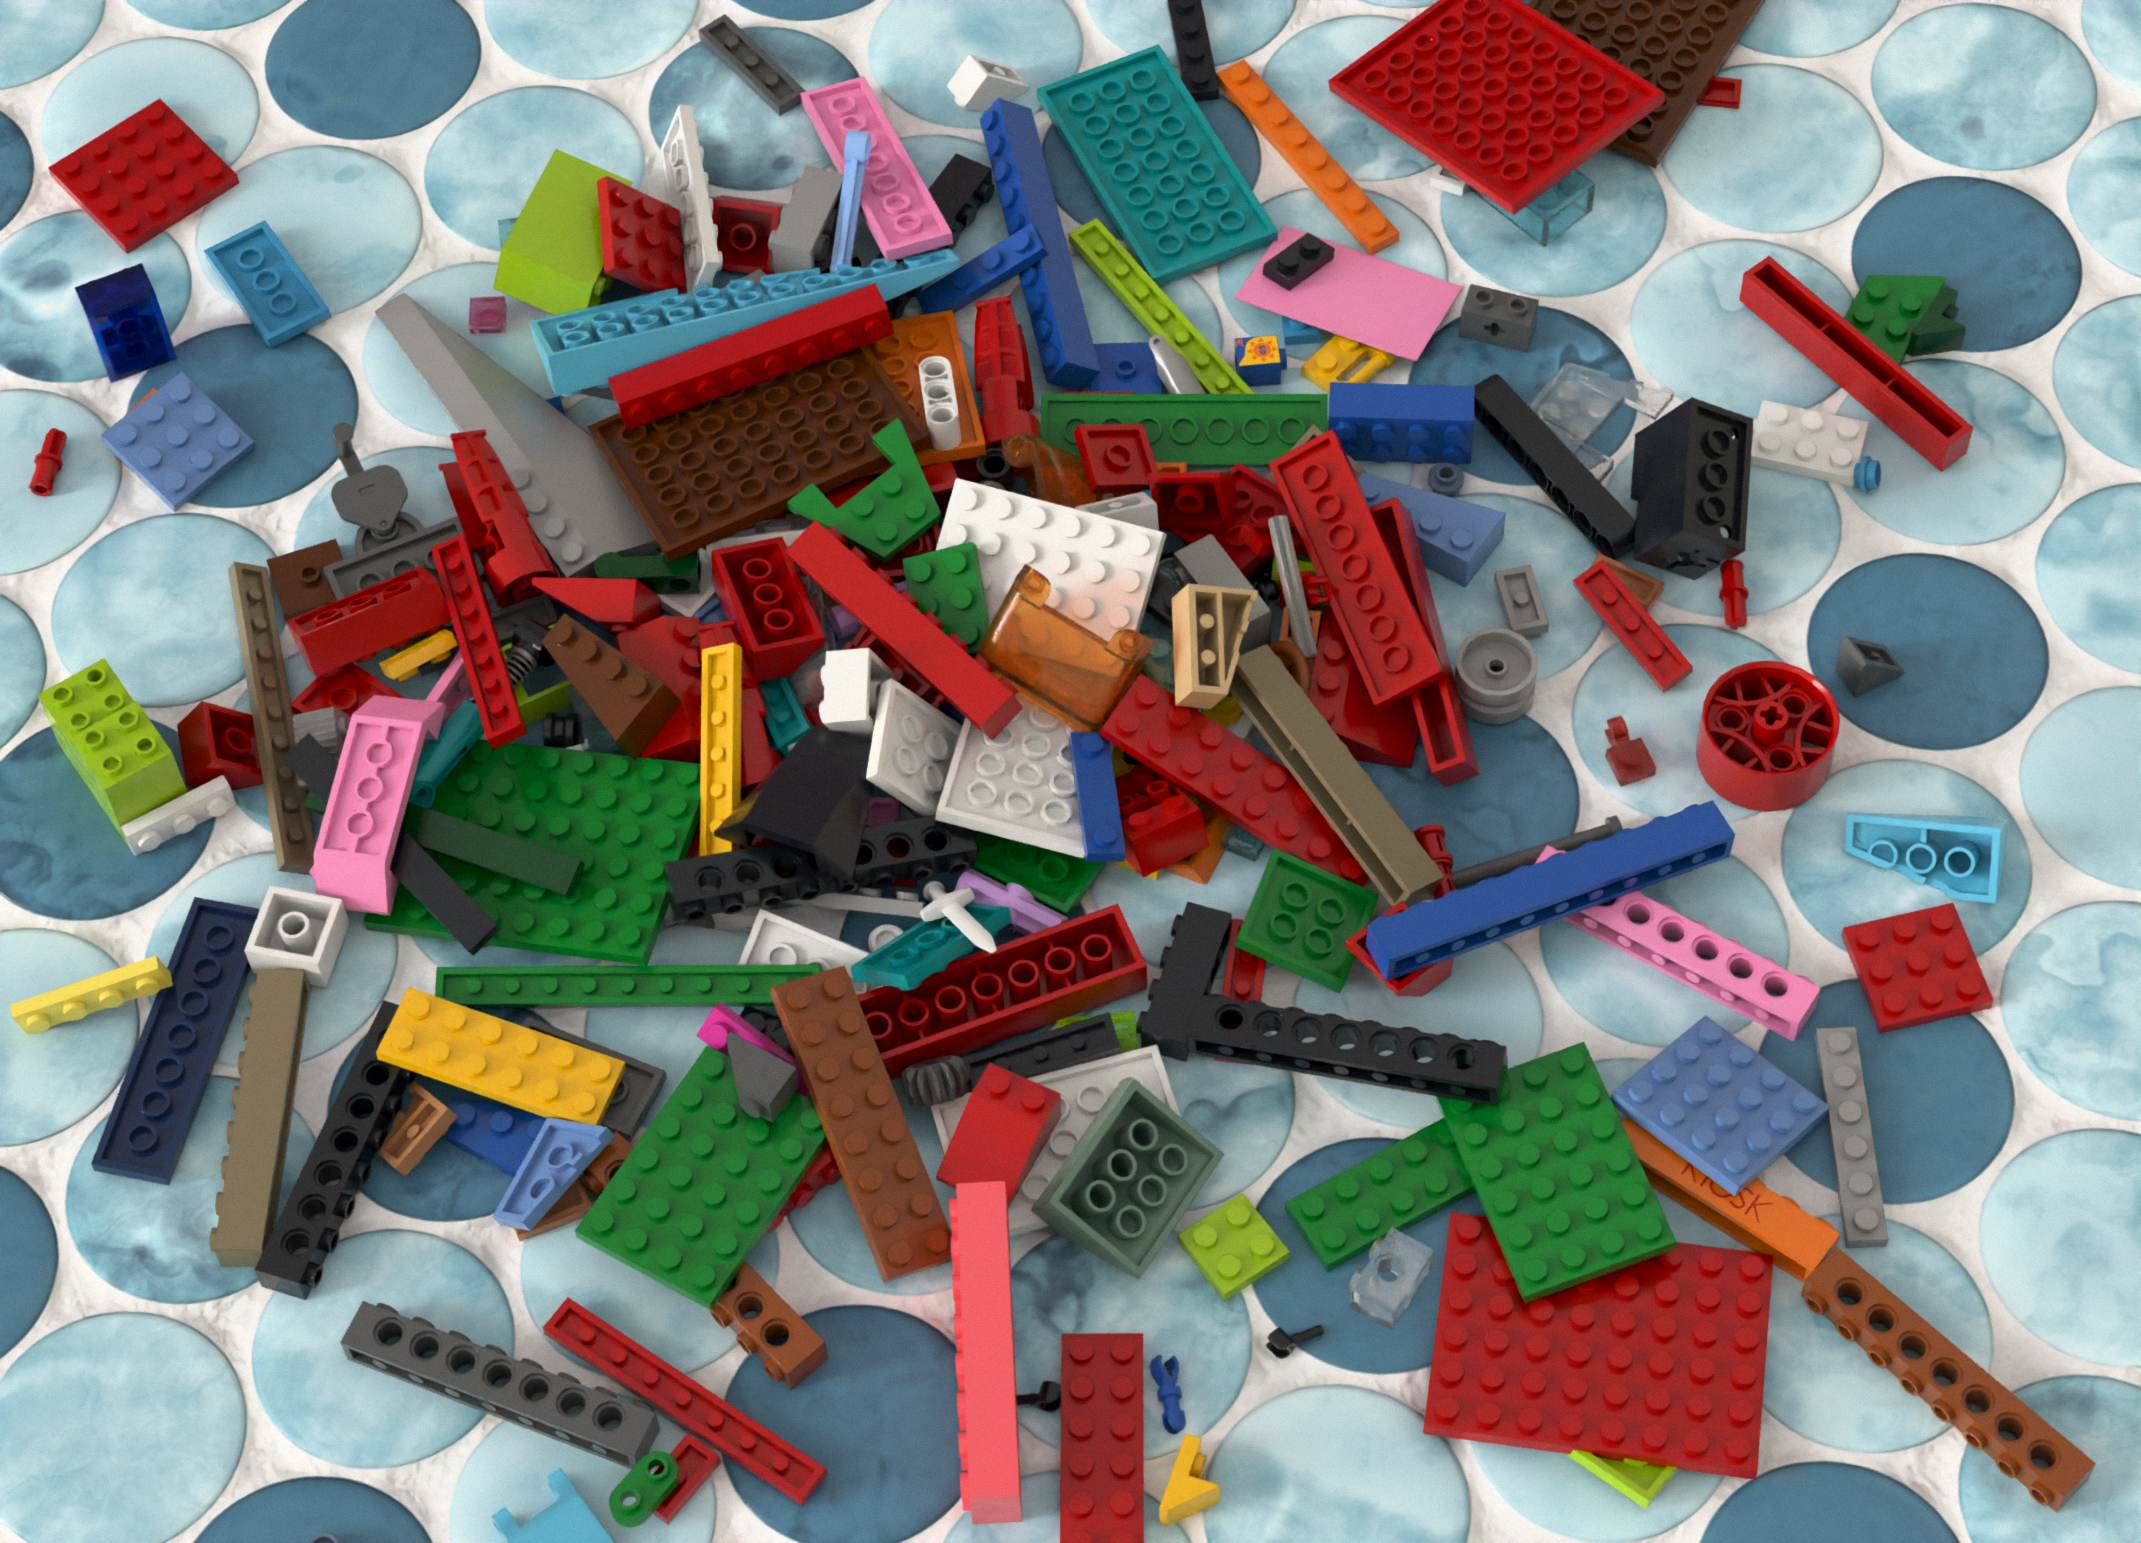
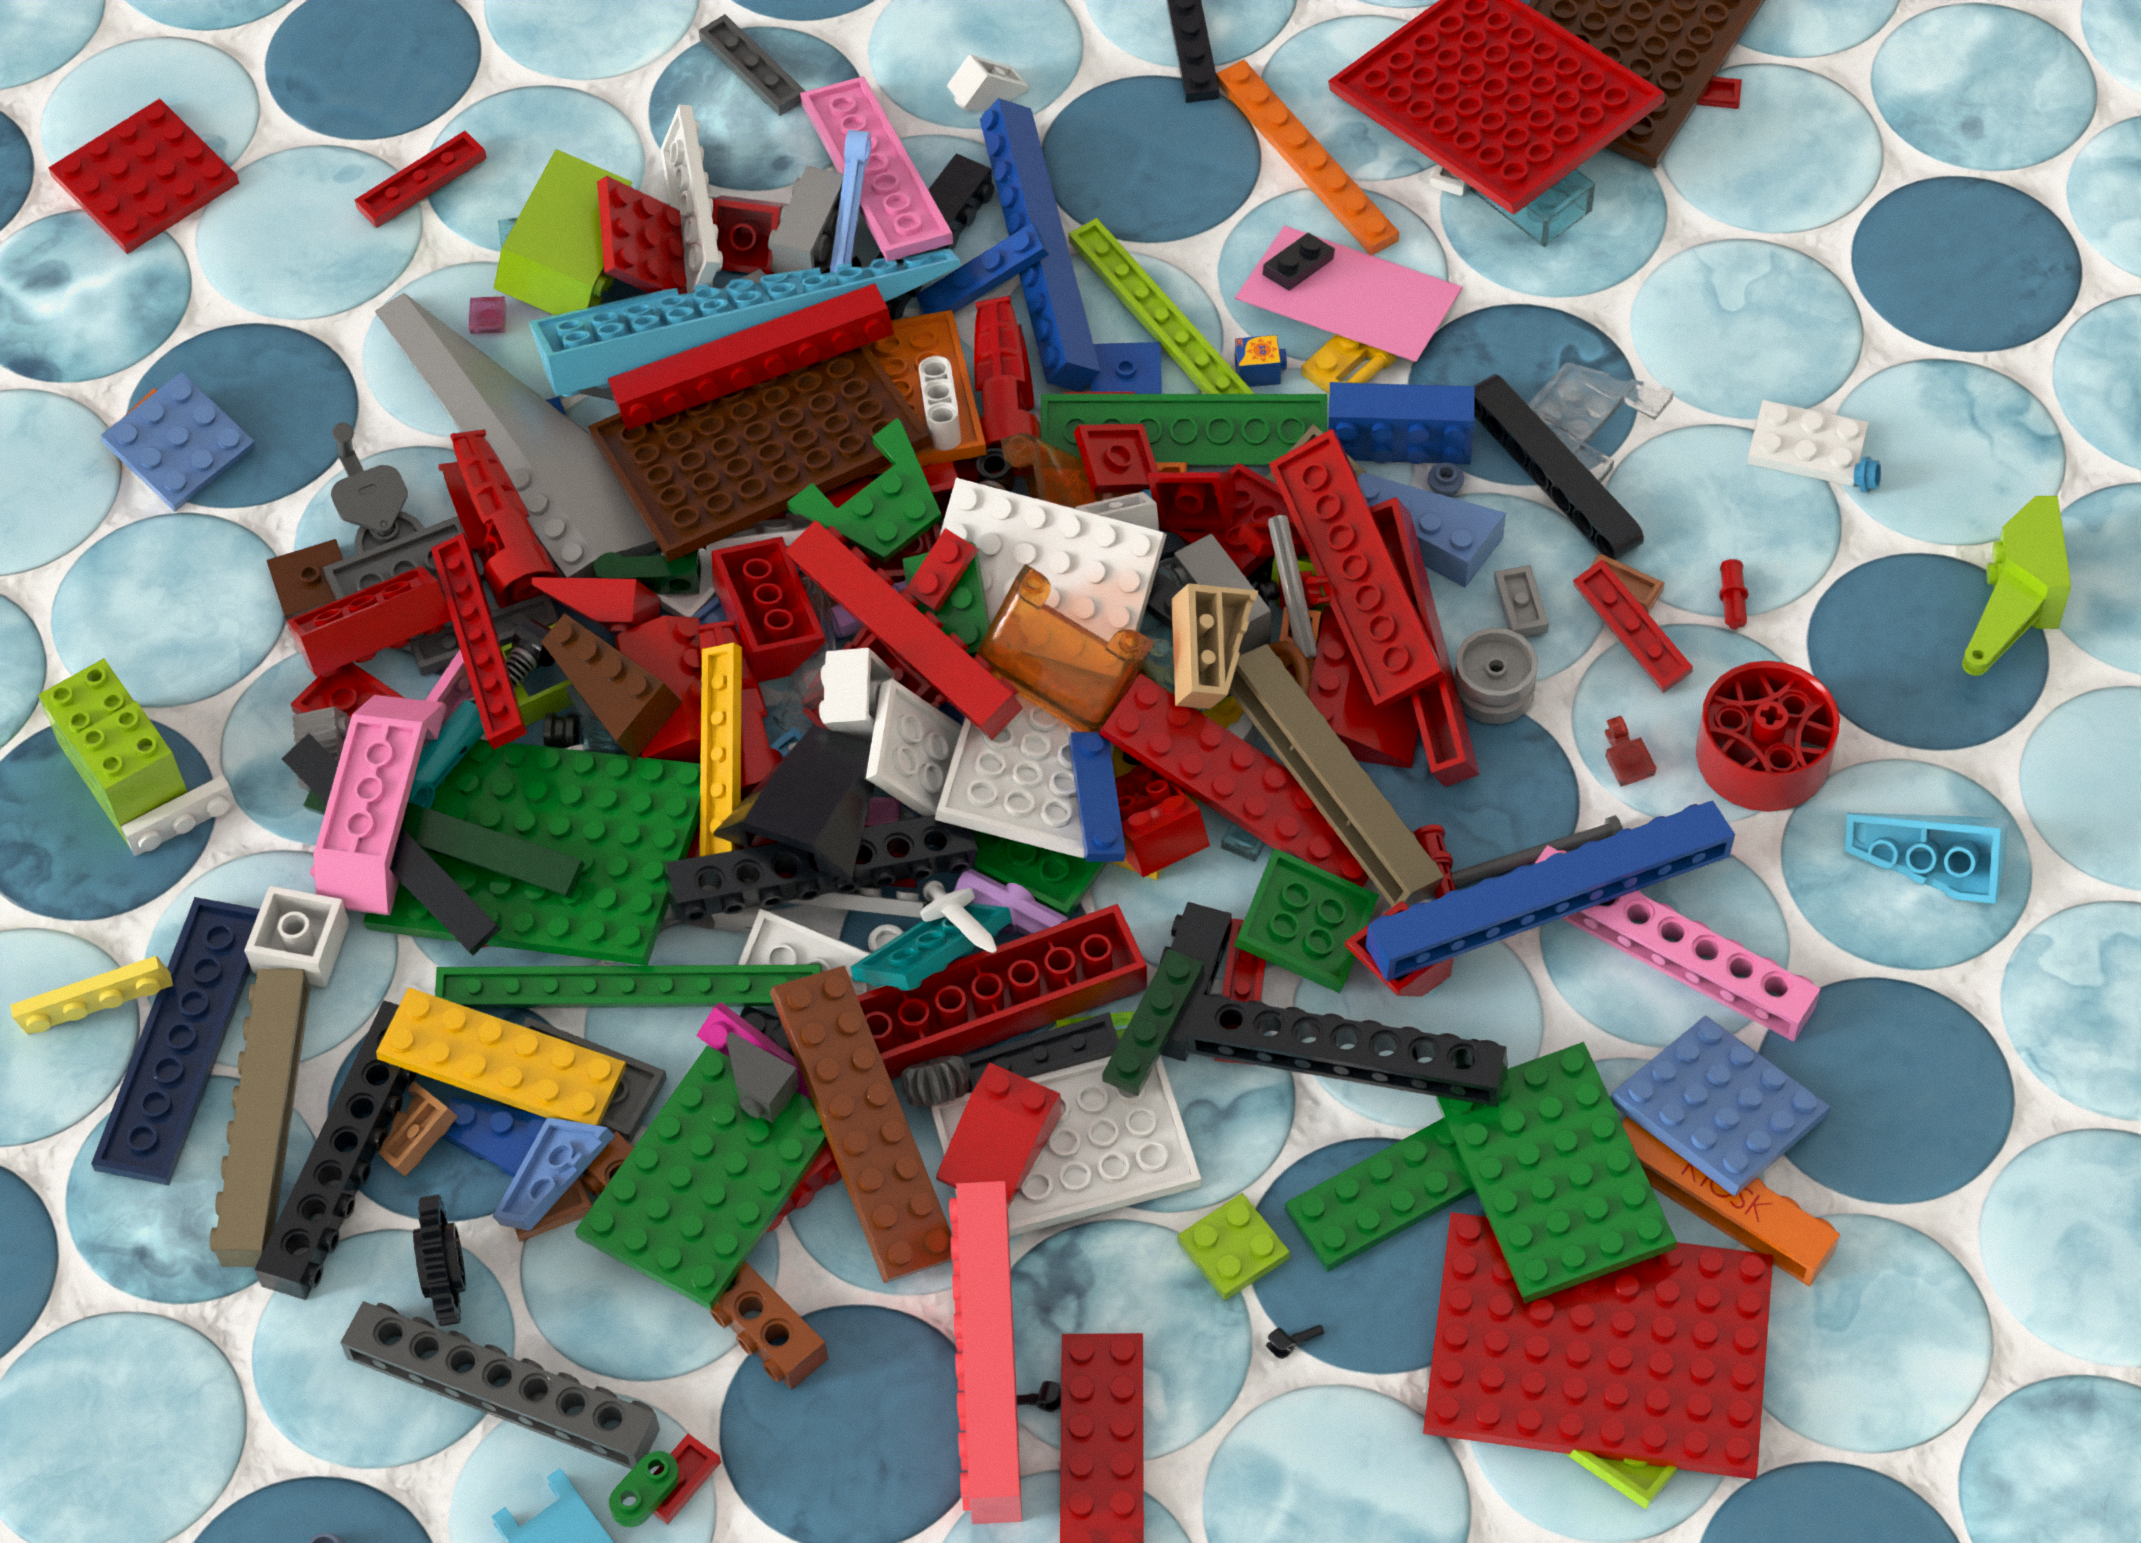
(48, 463): red axle -> none
(126, 322): clear blue brick -> none
(217, 744): red slope -> none
(267, 284): dark azure plate -> none
(271, 716): dark tan plate -> none
(420, 179): none -> red plate
(433, 648): yellow plate -> none
(439, 1260): none -> black gear
(685, 1401): red plate -> none
(785, 713): teal plate -> none
(941, 570): none -> red plate
(1128, 1180): sand green slope -> none
(1153, 1022): none -> dark green plate
(1157, 165): teal plate -> none
(1169, 1393): blue piece -> none
(1174, 368): light grey piece -> none
(1185, 1490): yellow slope -> none
(1202, 864): orange slope -> none
(1299, 332): dark azure plate -> none
(1384, 1299): clear brick -> none
(1498, 318): dark grey brick -> none
(1689, 486): black piece -> none
(1851, 1138): light grey plate -> none
(1855, 363): red brick -> none
(1865, 665): dark grey slope -> none
(1891, 308): green wing -> none
(1917, 968): red plate -> none
(1937, 329): dark green slope -> none
(2003, 1411): dark orange brick -> none
(2028, 583): none -> lime slope

